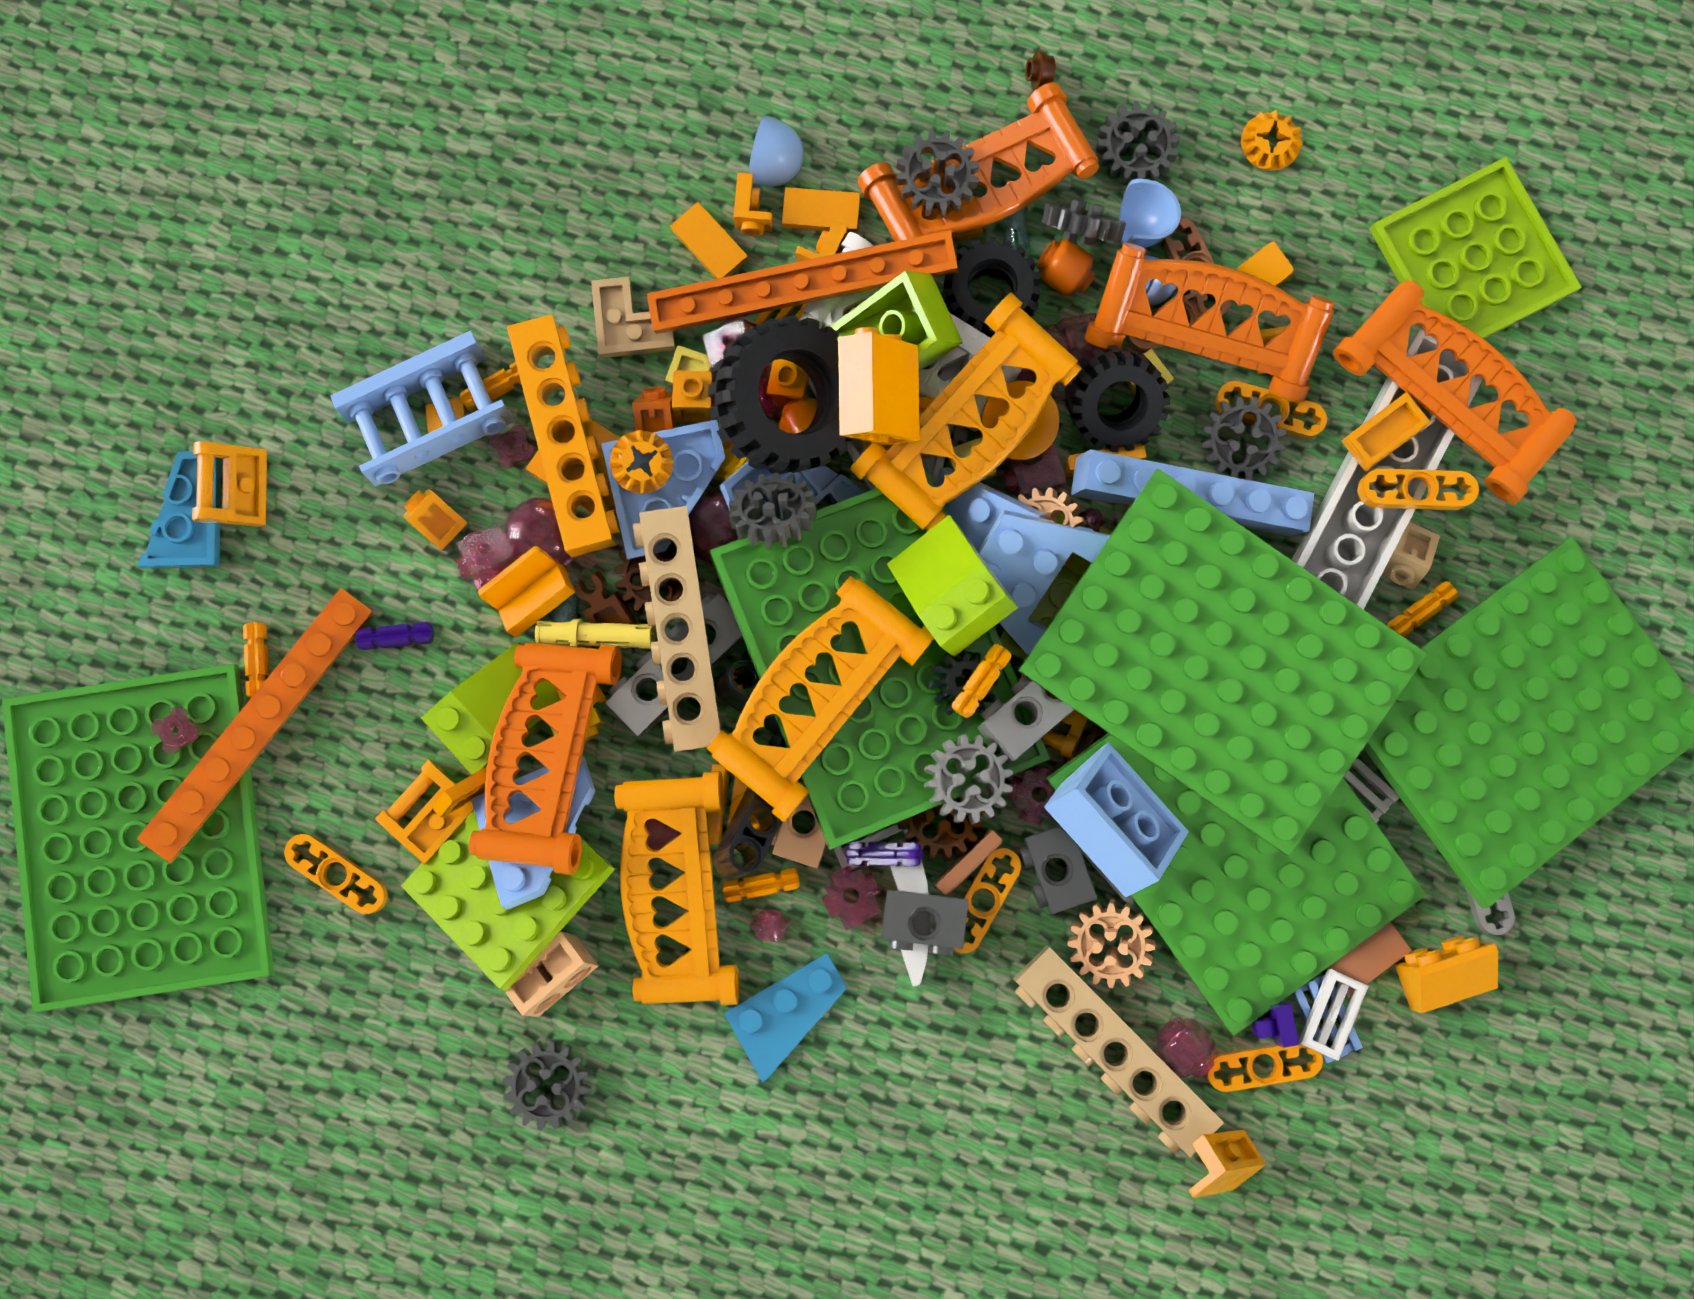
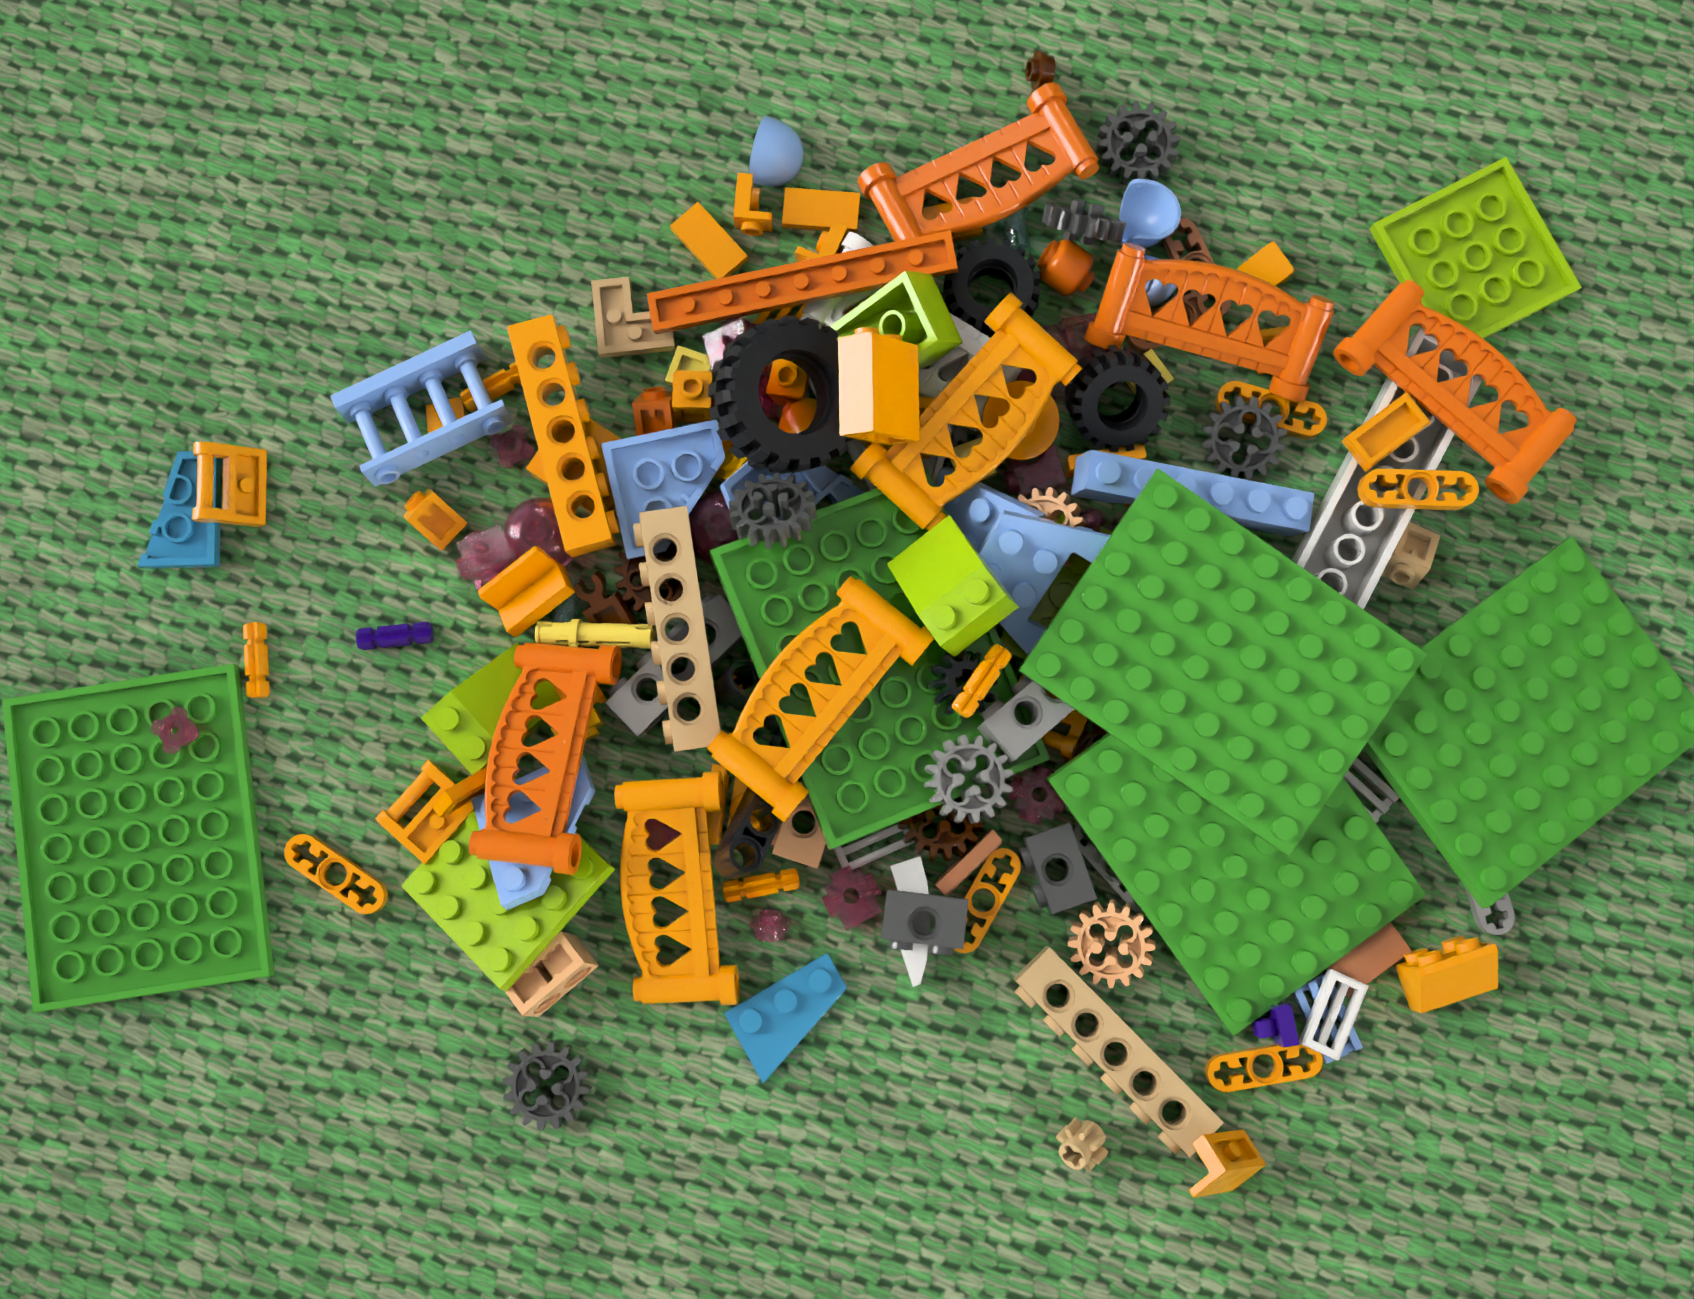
(254, 726): orange plate -> none
(637, 480): light orange gear -> none
(884, 854): axle -> none
(958, 178): dark grey gear -> none
(1082, 1144): none -> tan gear
(1117, 821): light blue slope -> none
(1186, 1047): clear pink head -> none
(1258, 149): light orange gear -> none
(1424, 609): light orange axle -> none

